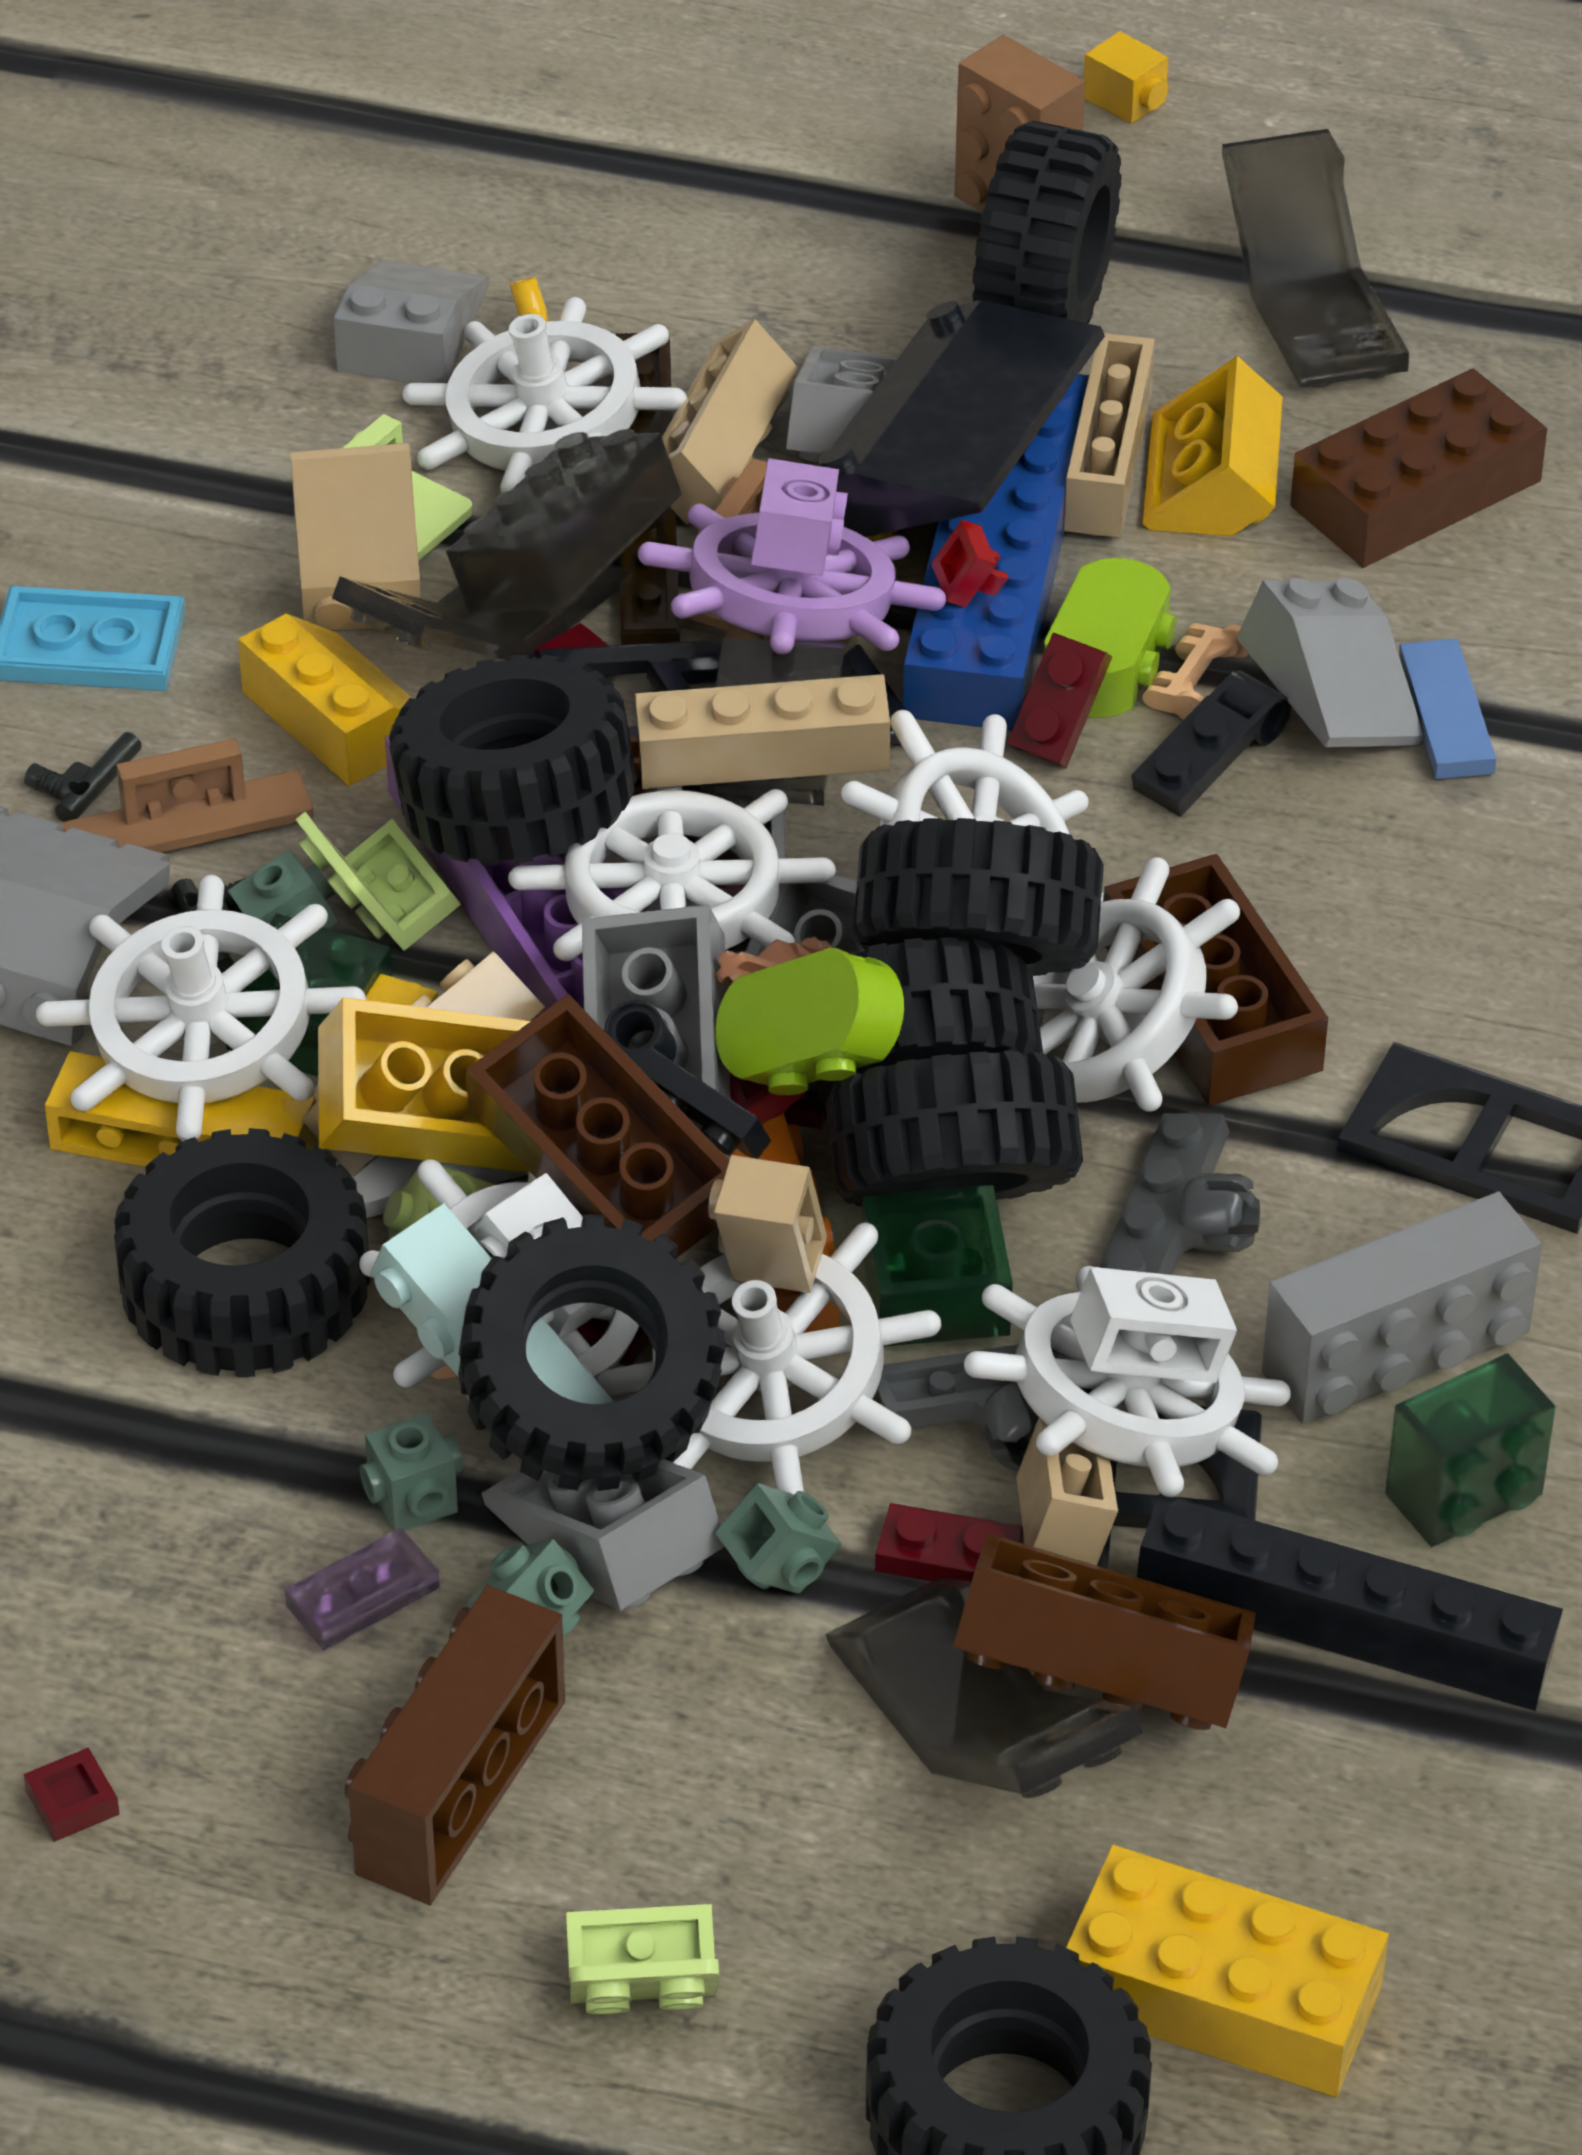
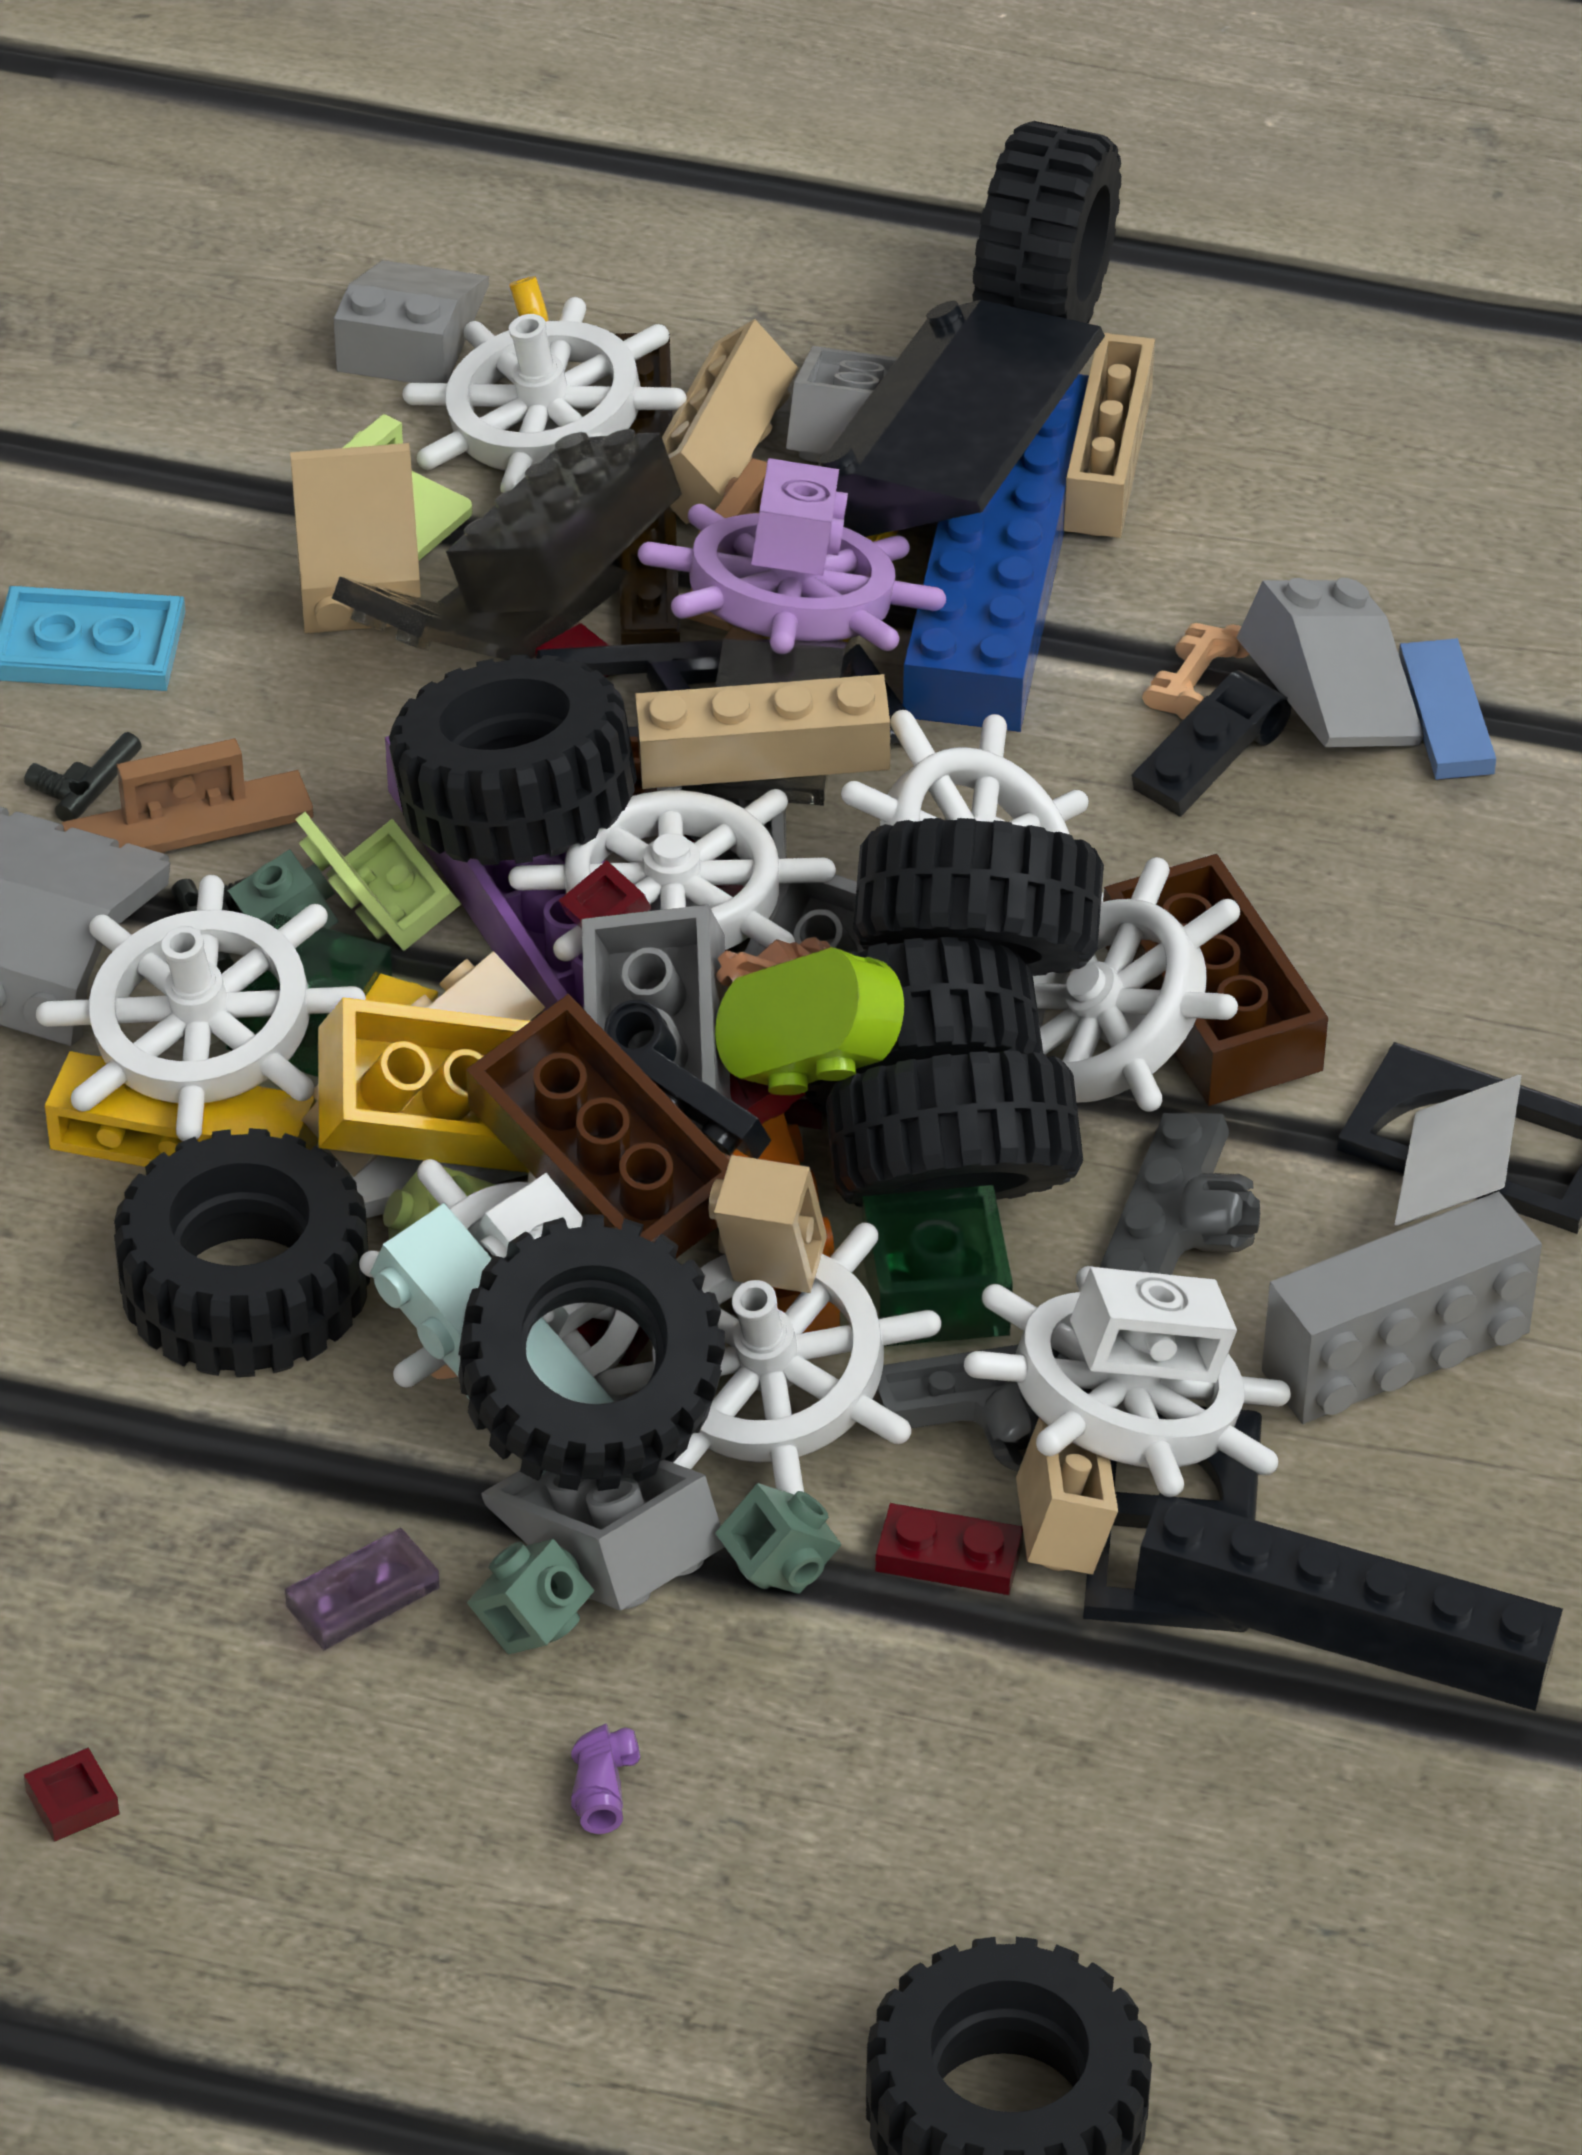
(321, 693): yellow slope -> none
(411, 1472): sand green brick -> none
(456, 1744): reddish brown brick -> none
(597, 1783): none -> medium lavender arm
(603, 894): none -> dark red tile
(641, 1957): yellowish green bracket -> none
(967, 565): red tile -> none
(967, 1717): clear smoke windscreen -> none
(997, 93): medium nougat brick -> none
(1059, 700): dark red plate -> none
(1105, 1633): reddish brown brick -> none
(1125, 77): yellow brick -> none
(1125, 612): lime brick -> none
(1214, 455): yellow slope -> none
(1233, 1968): yellow brick -> none
(1307, 261): clear smoke windscreen -> none
(1418, 467): reddish brown brick -> none
(1458, 1150): none -> white sticker
(1469, 1450): clear green brick -> none

